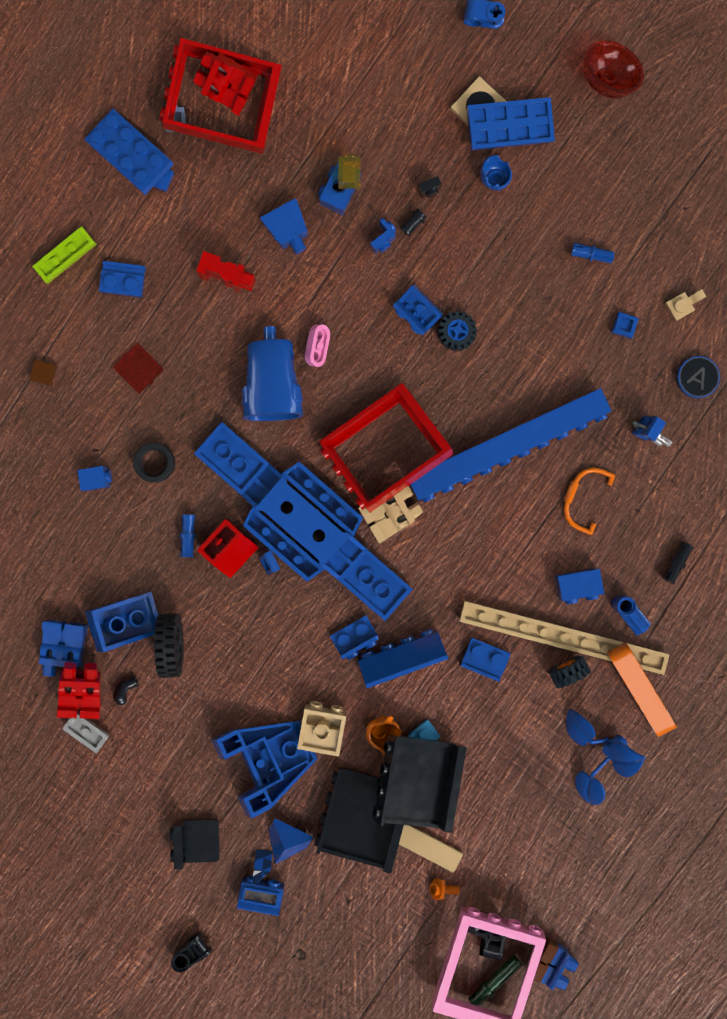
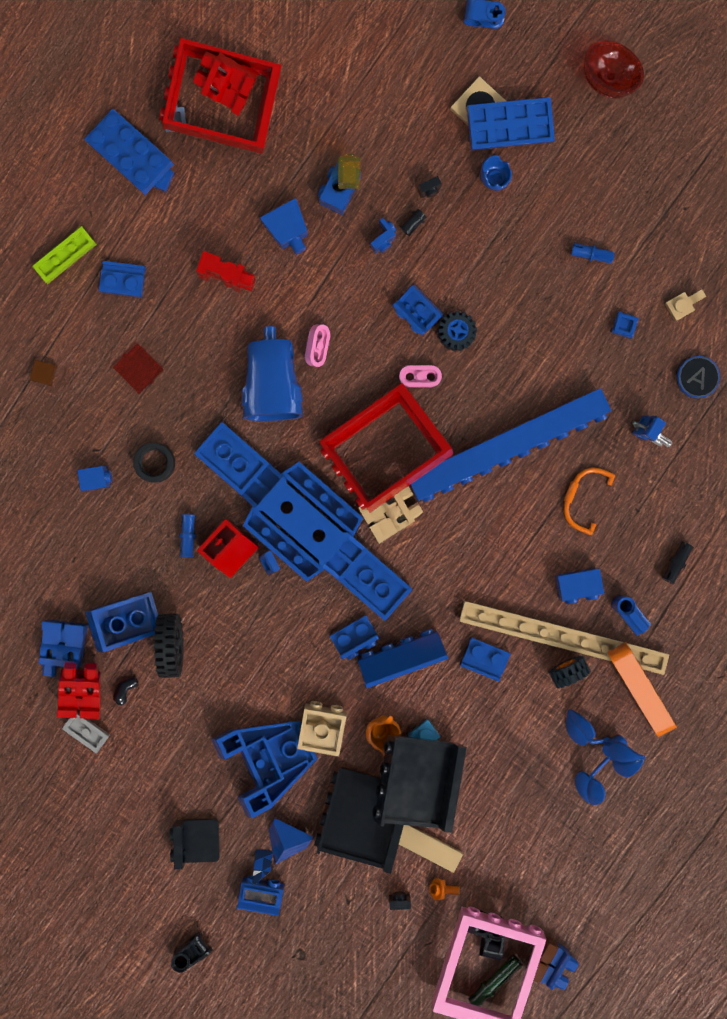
(399, 901): none -> black plate
(420, 376): none -> bright pink plate

